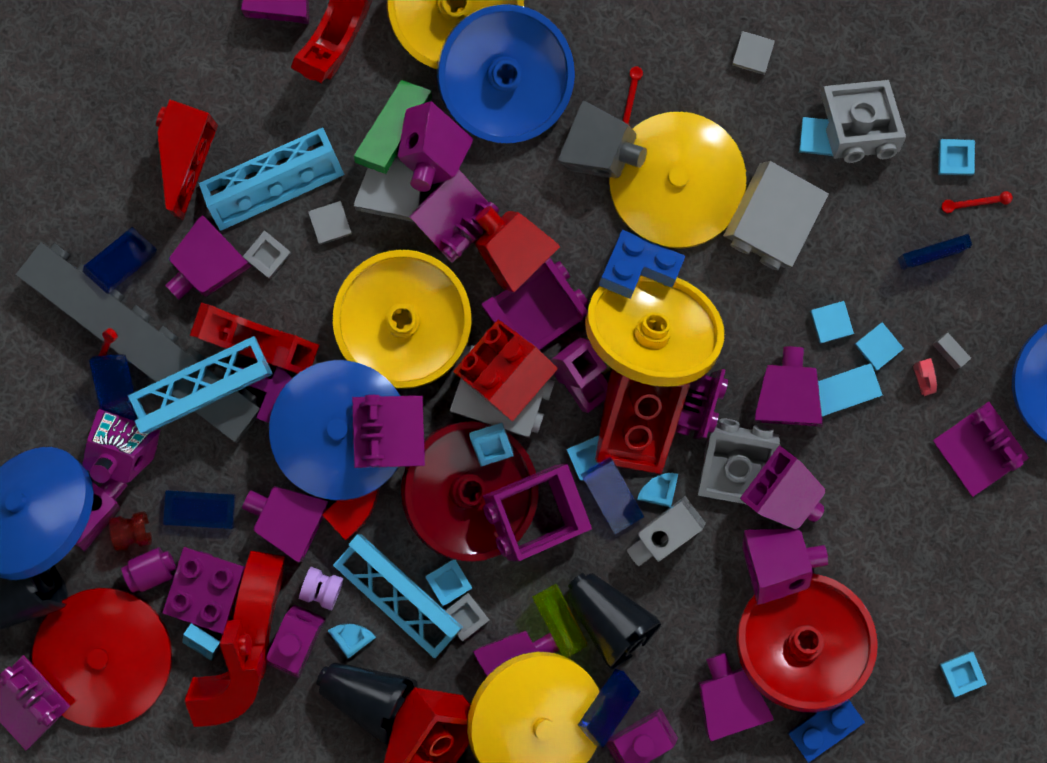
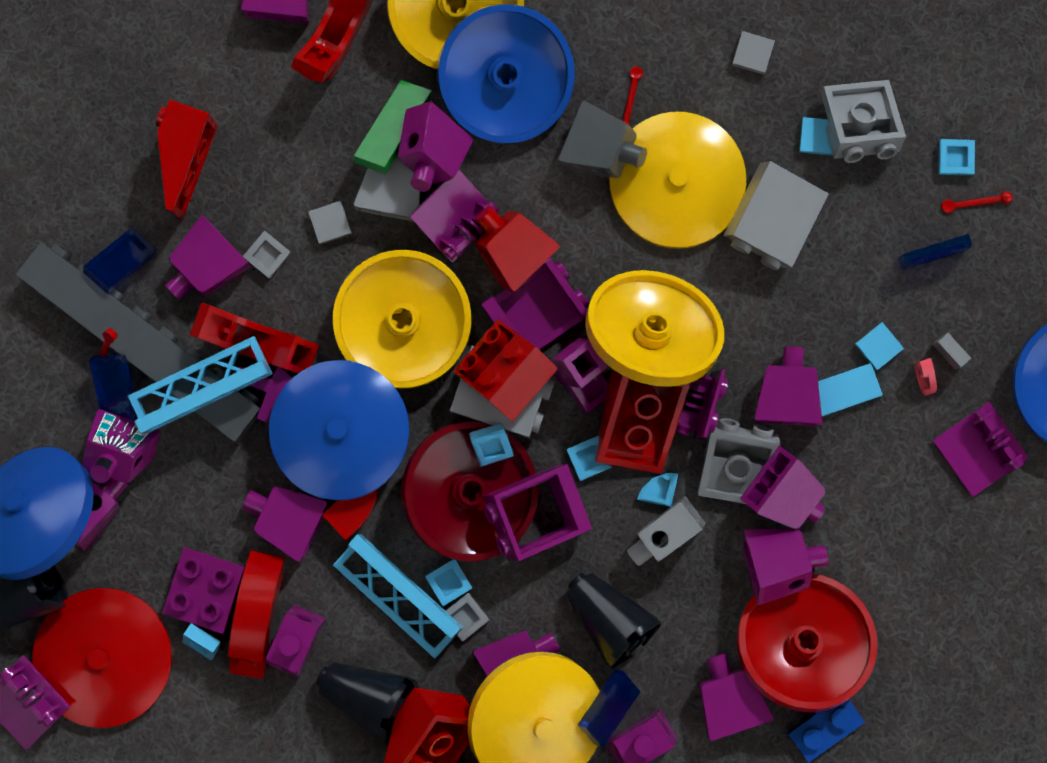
(129, 531): clear red wheel -> none
(148, 570): magenta brick -> none
(199, 509): clear blue tile -> none
(228, 695): red arch -> none
(273, 182): medium azure fence -> none
(328, 592): lavender wheel -> none
(351, 637): medium azure tile -> none
(388, 431): magenta hinge -> none
(560, 620): clear neon green tile -> none
(612, 495): clear blue tile -> none
(638, 257): blue plate -> none
(831, 322): medium azure tile -> none
(963, 674): medium azure tile -> none

